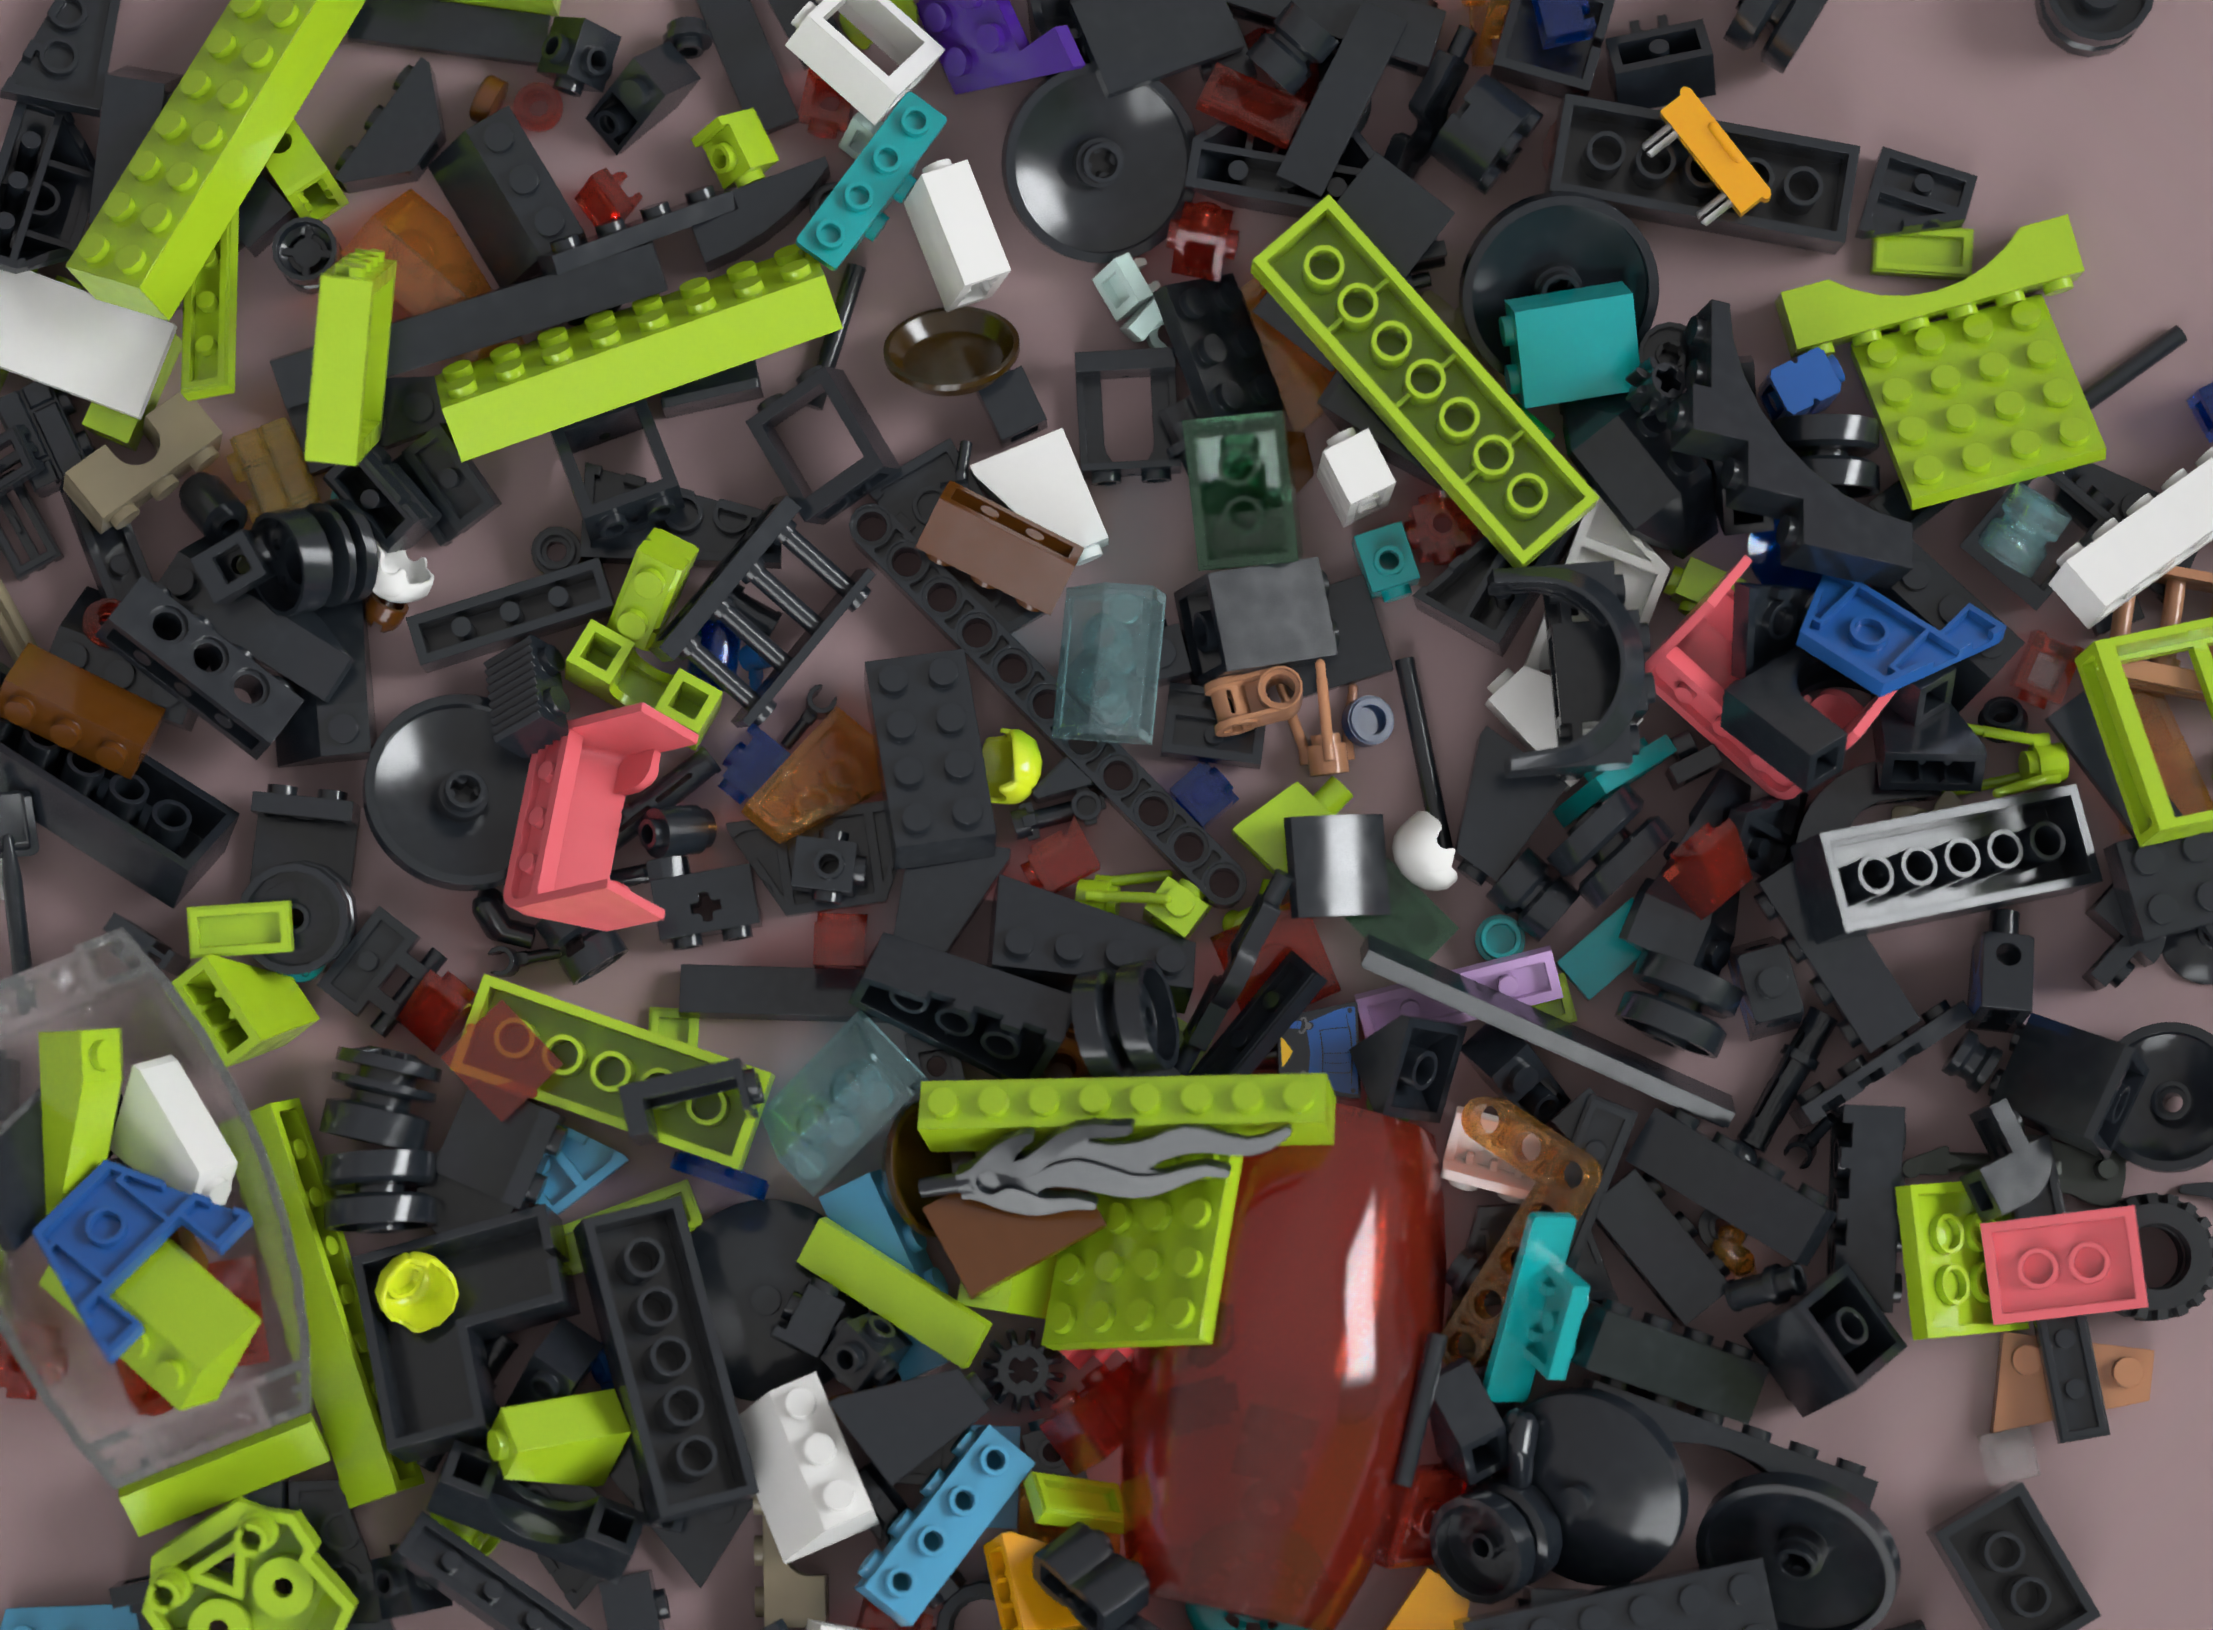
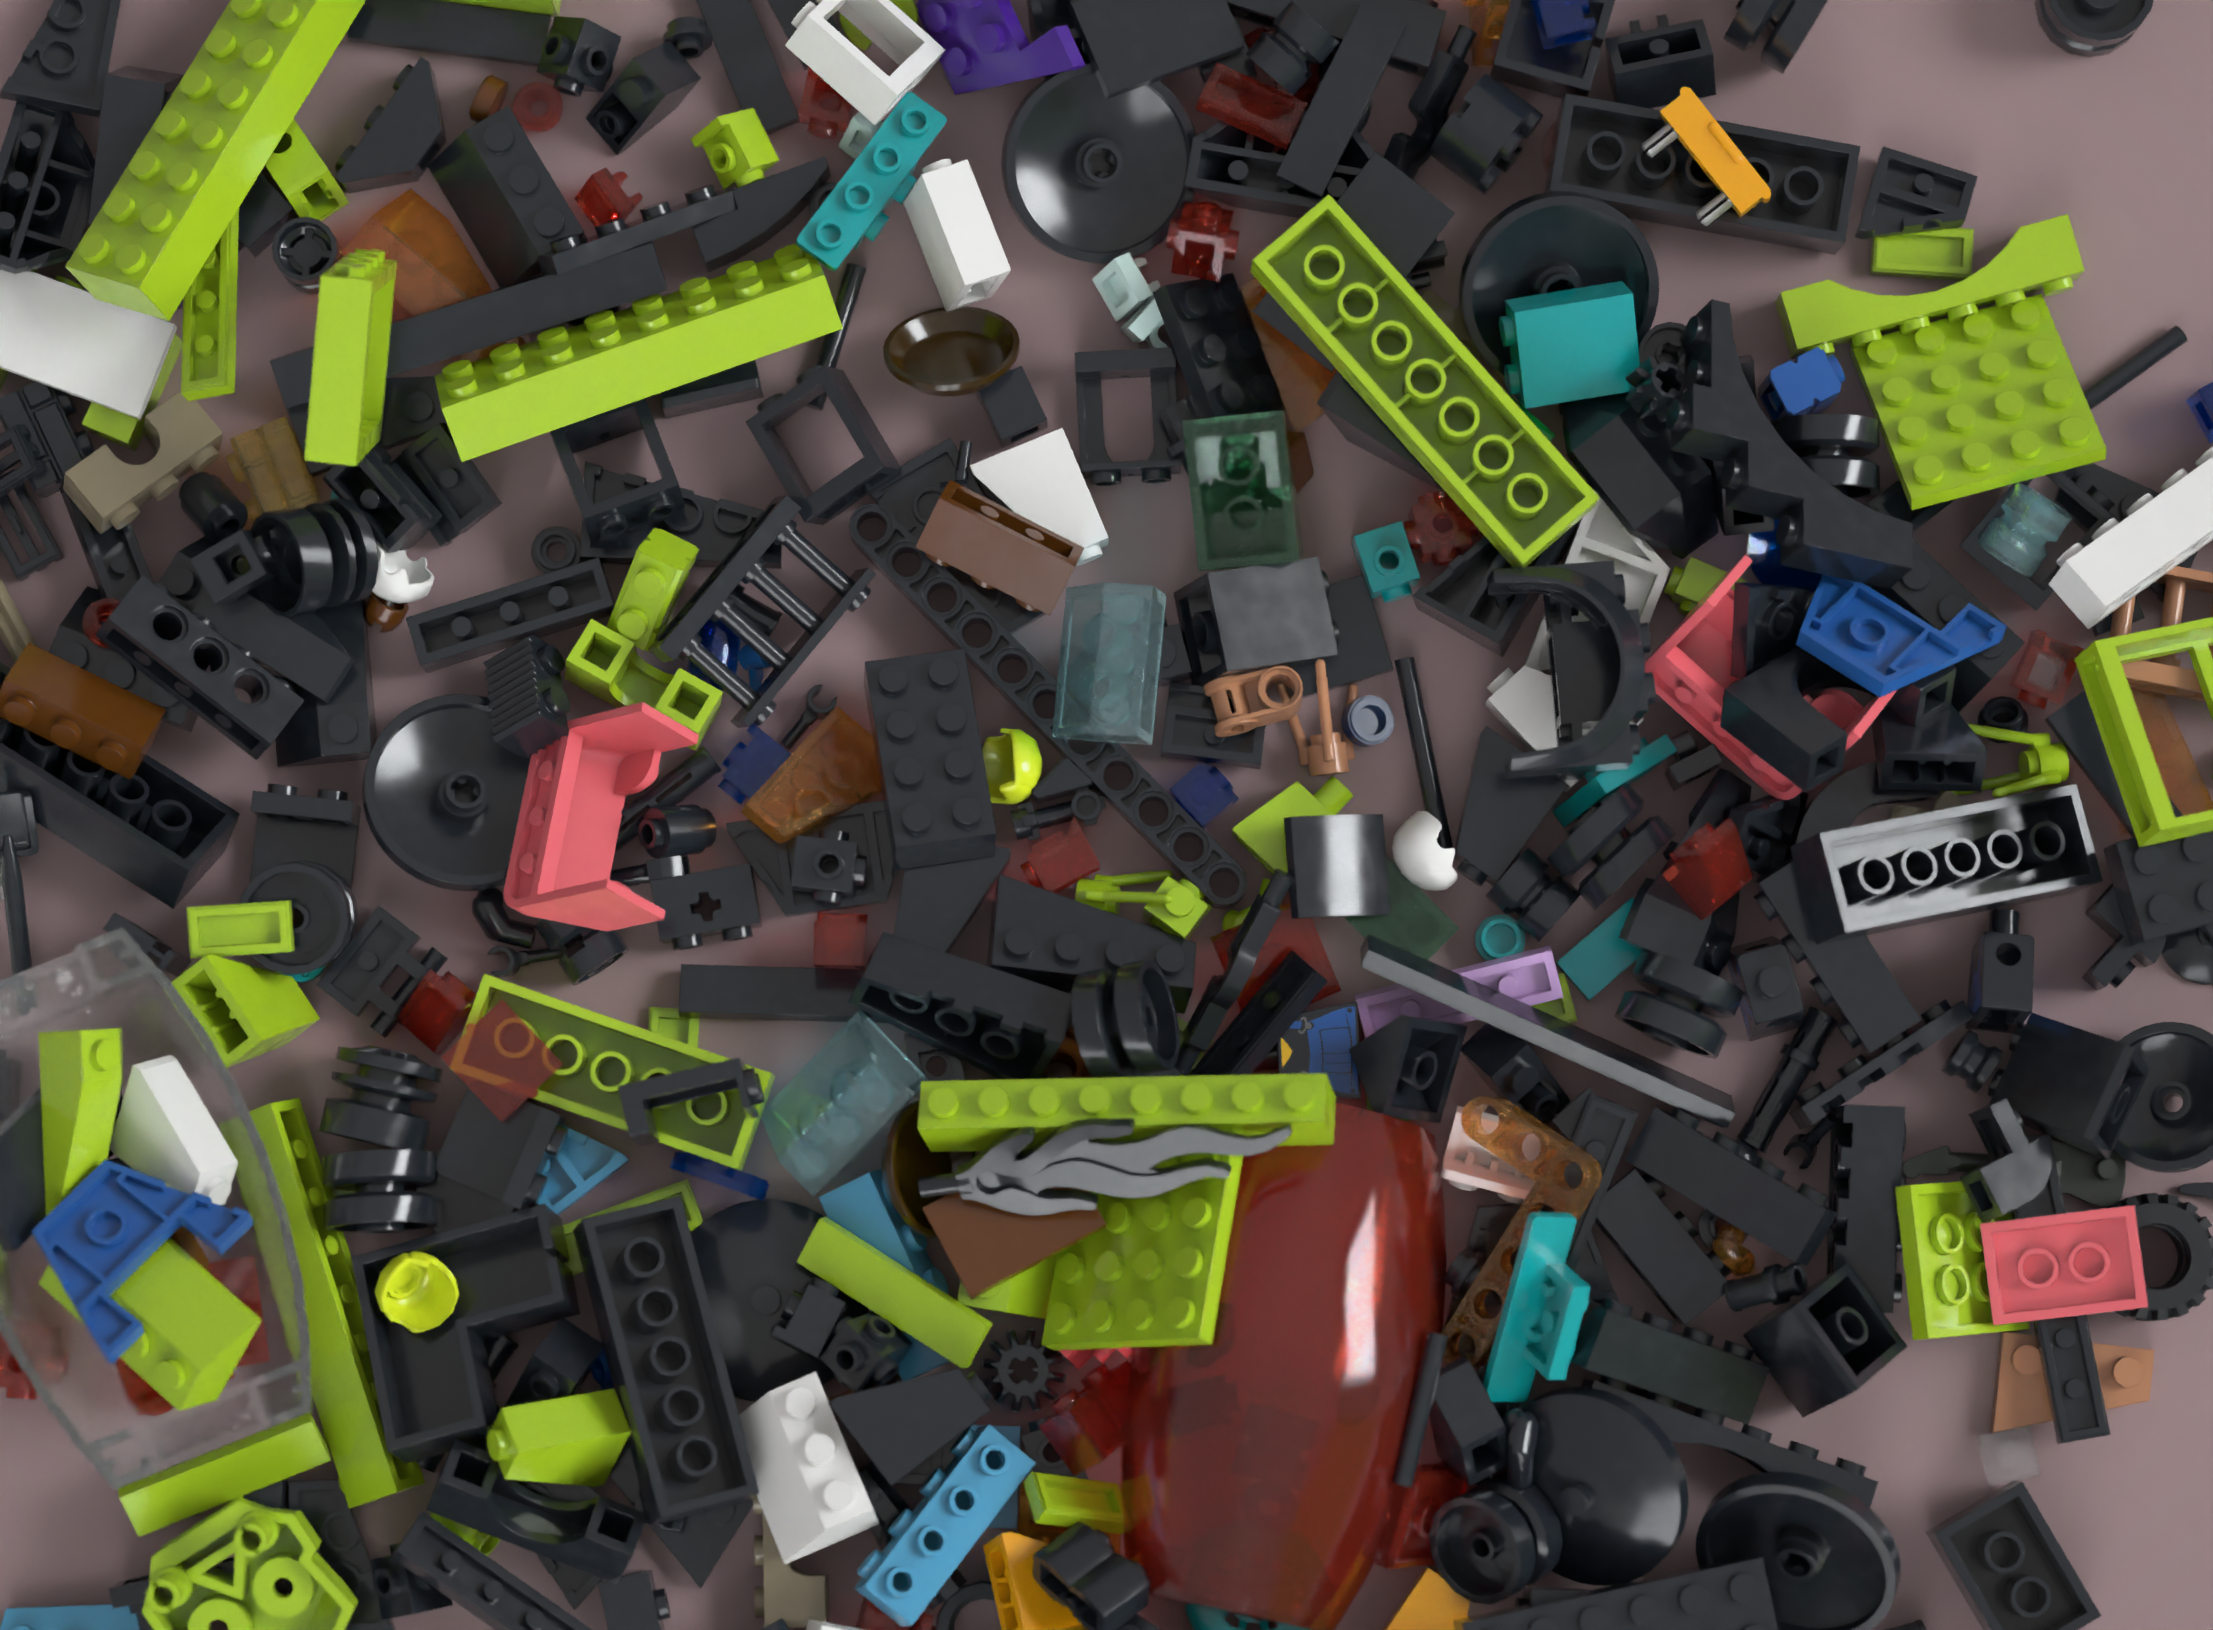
(1355, 476): white brick -> none

